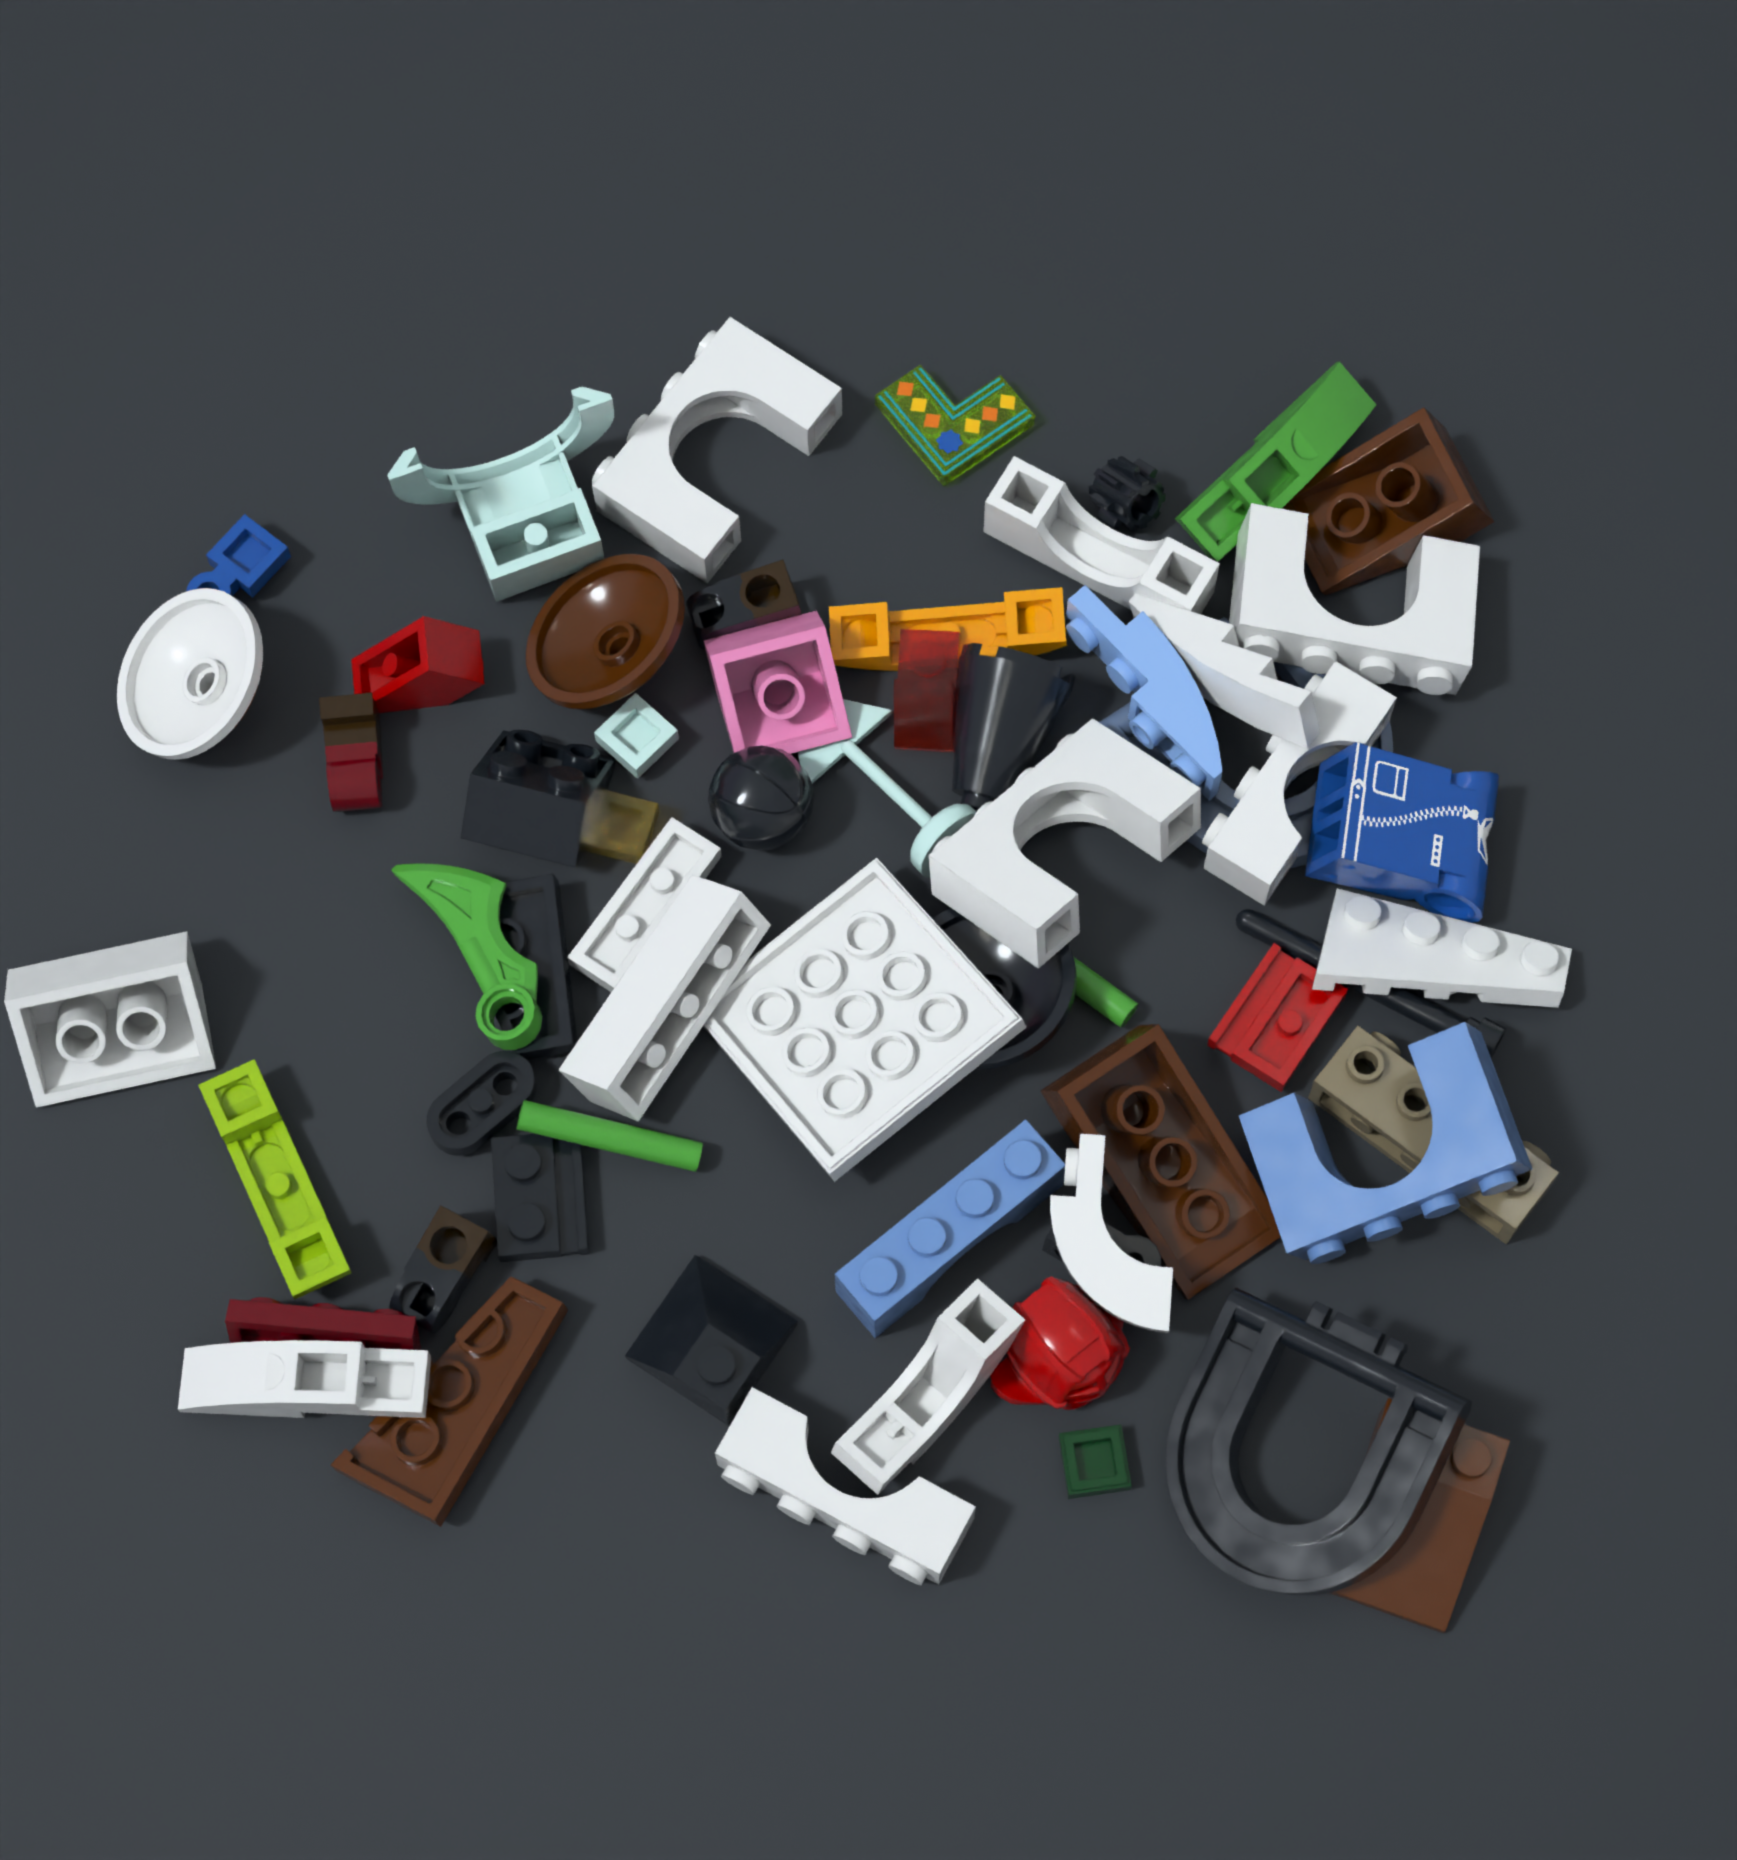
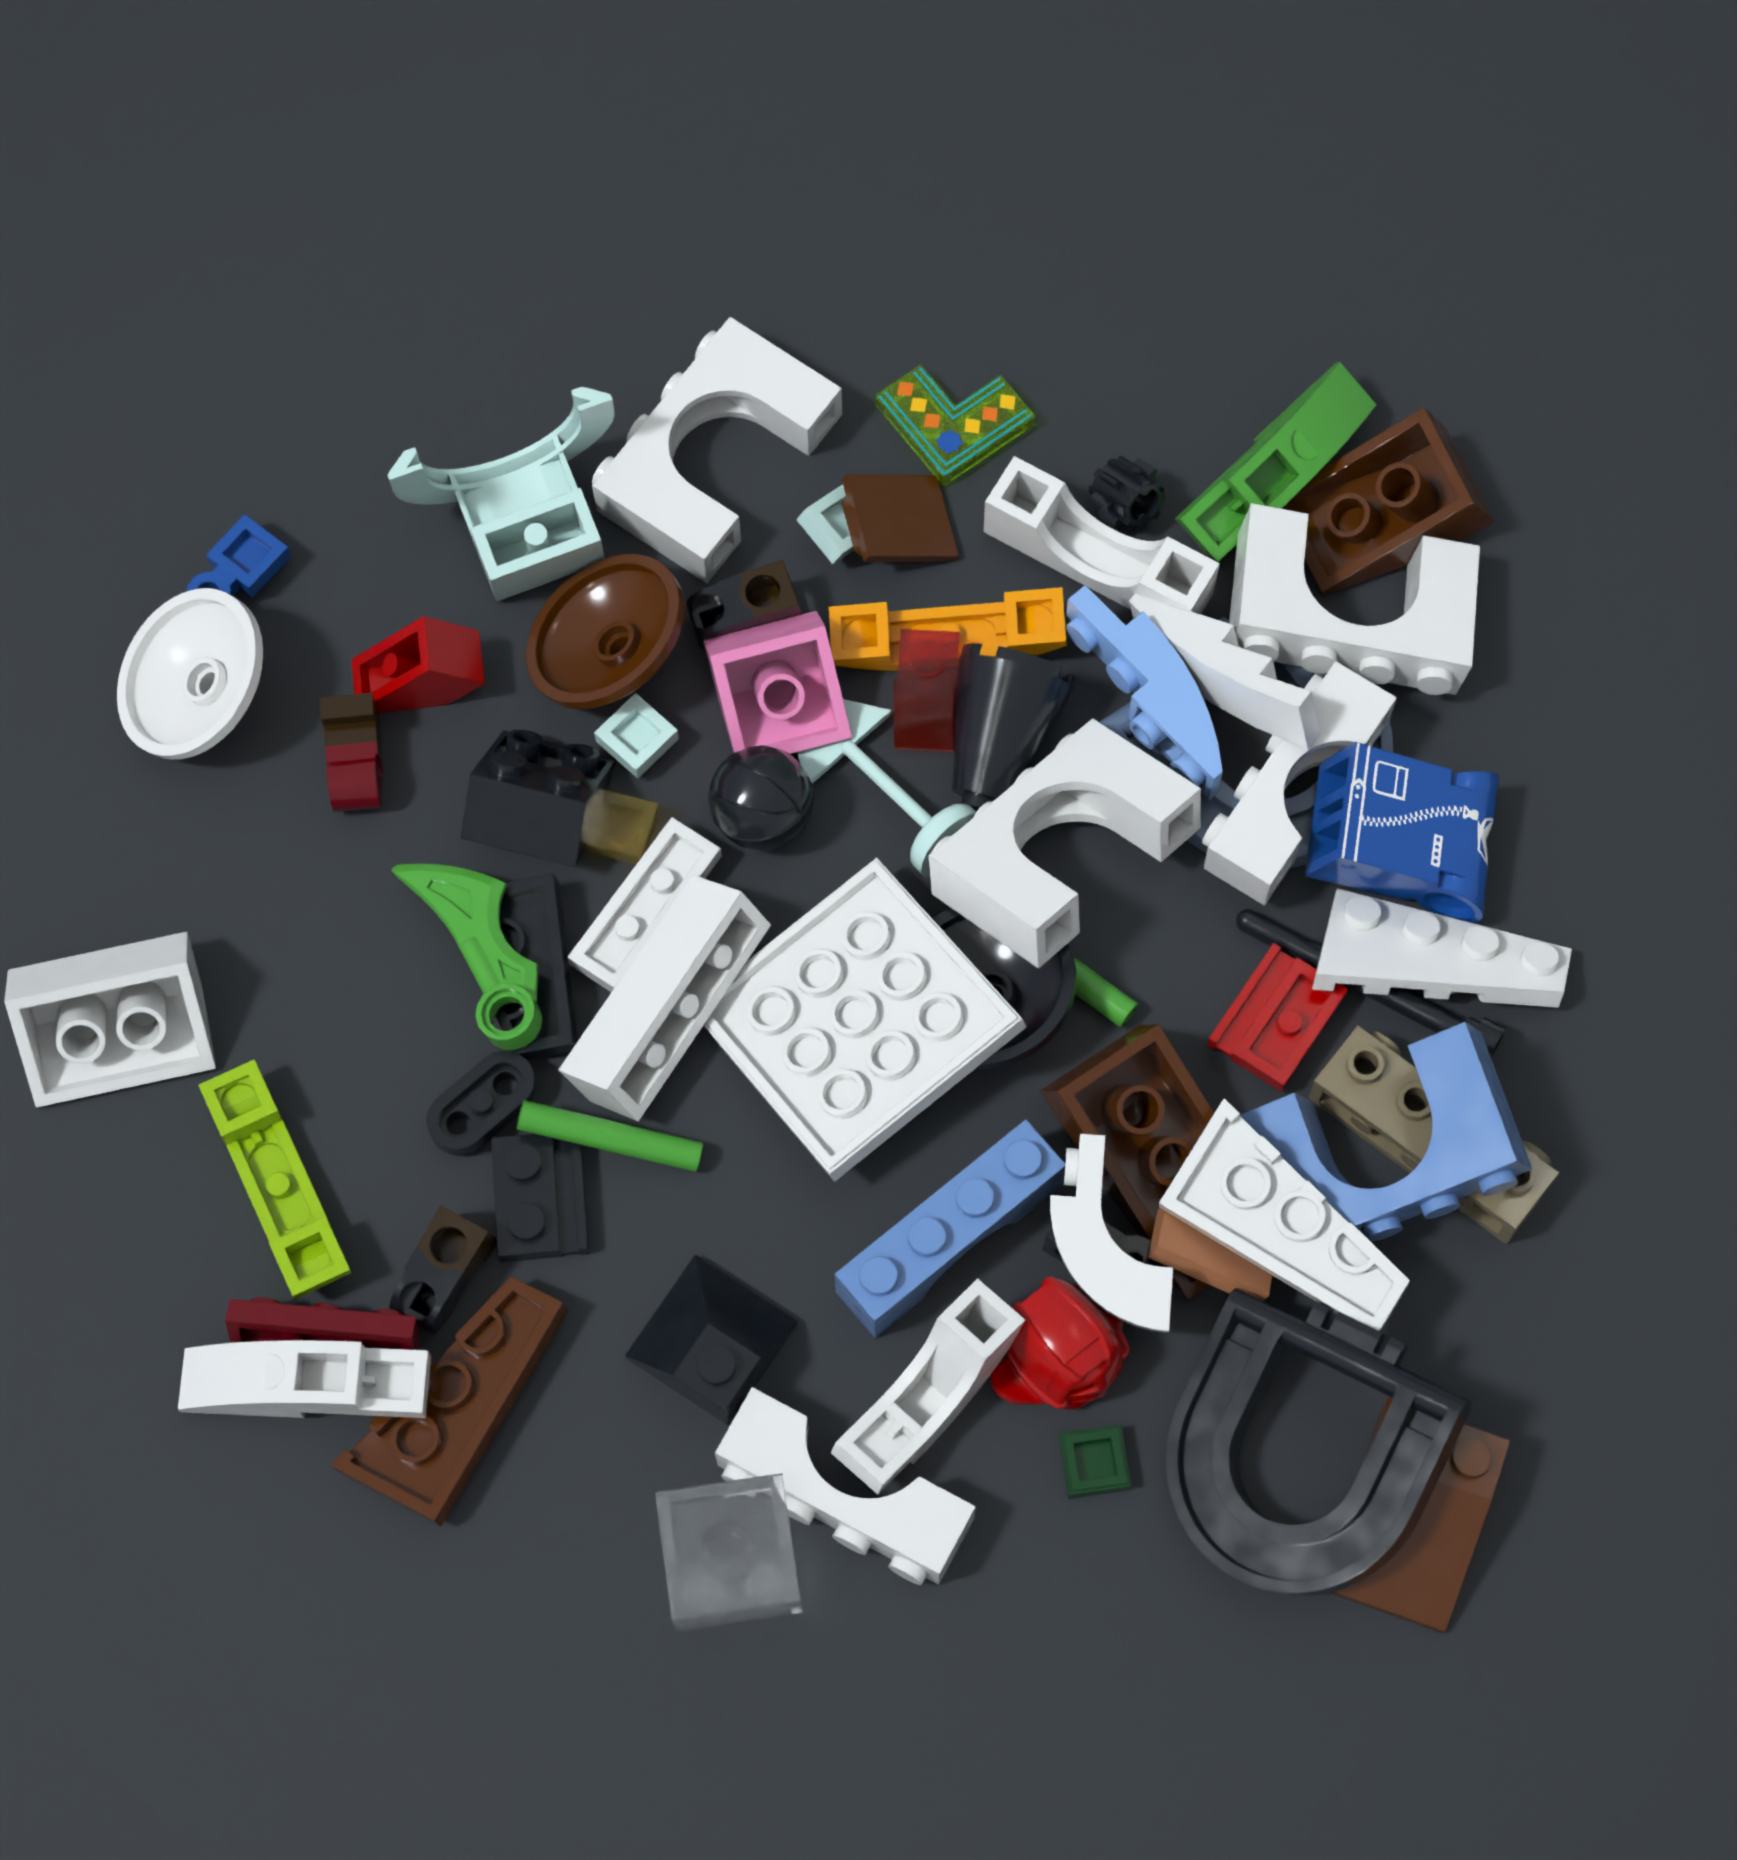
(728, 1552): none -> clear slope
(828, 526): none -> light aqua plate
(898, 518): none -> reddish brown piece
(1203, 1258): none -> nougat tile
(1267, 1213): none -> white wing

